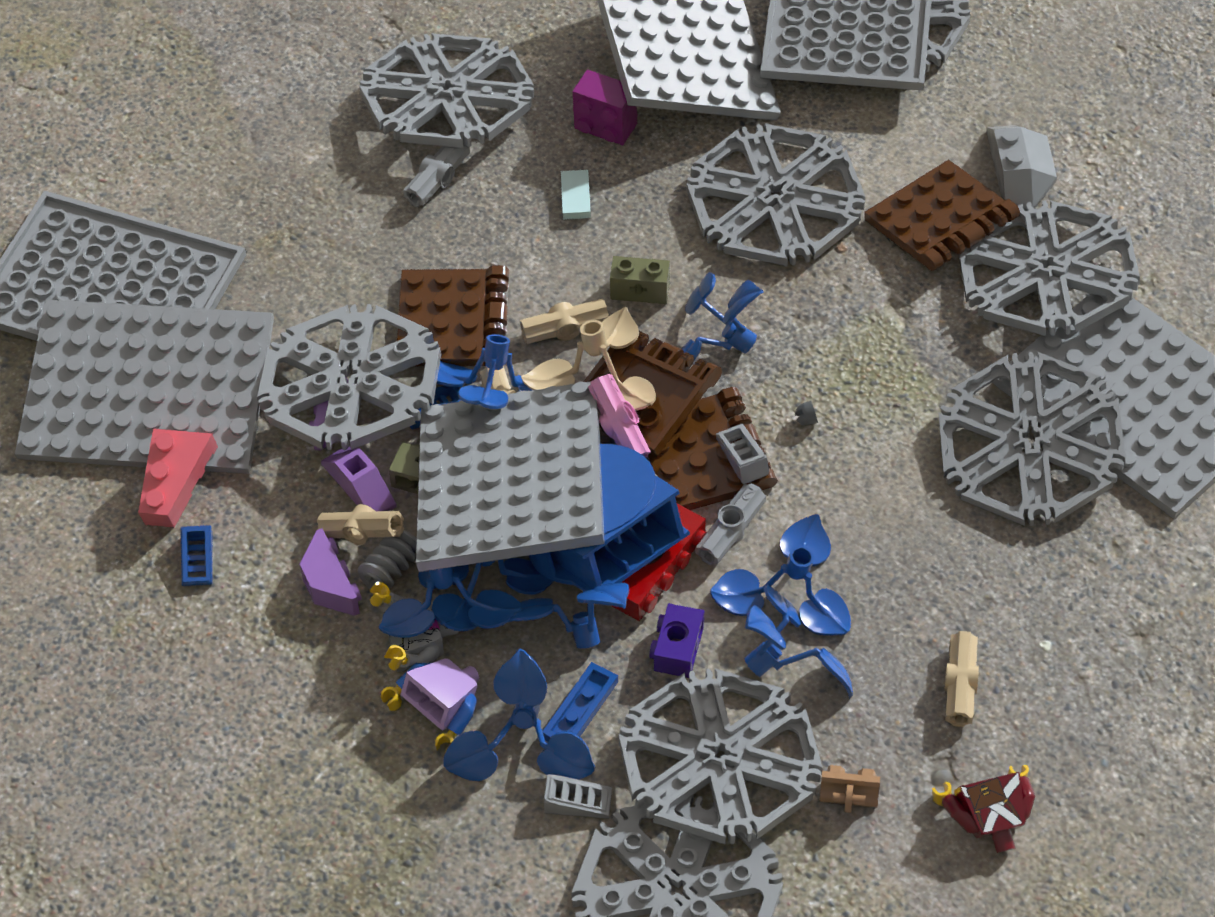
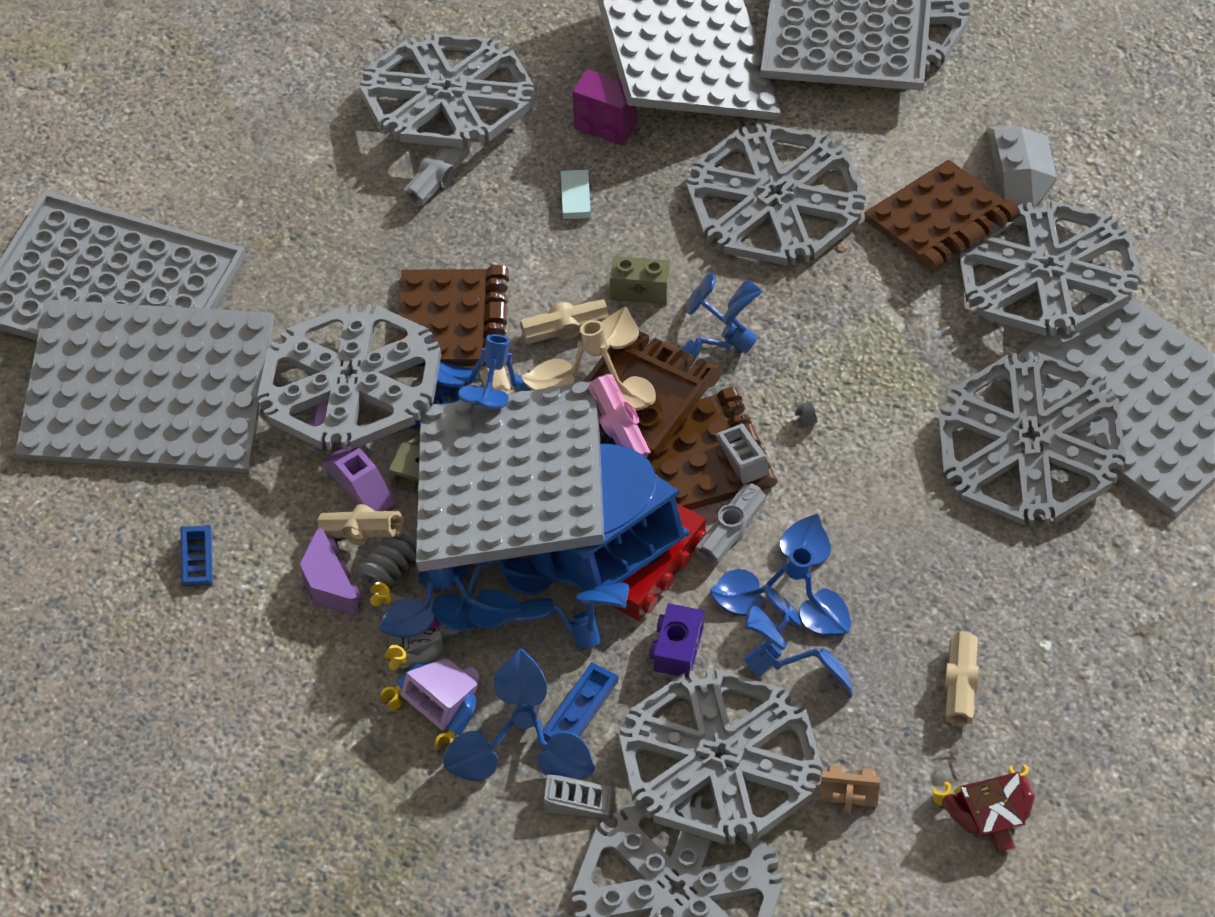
(171, 474): coral wedge -> none

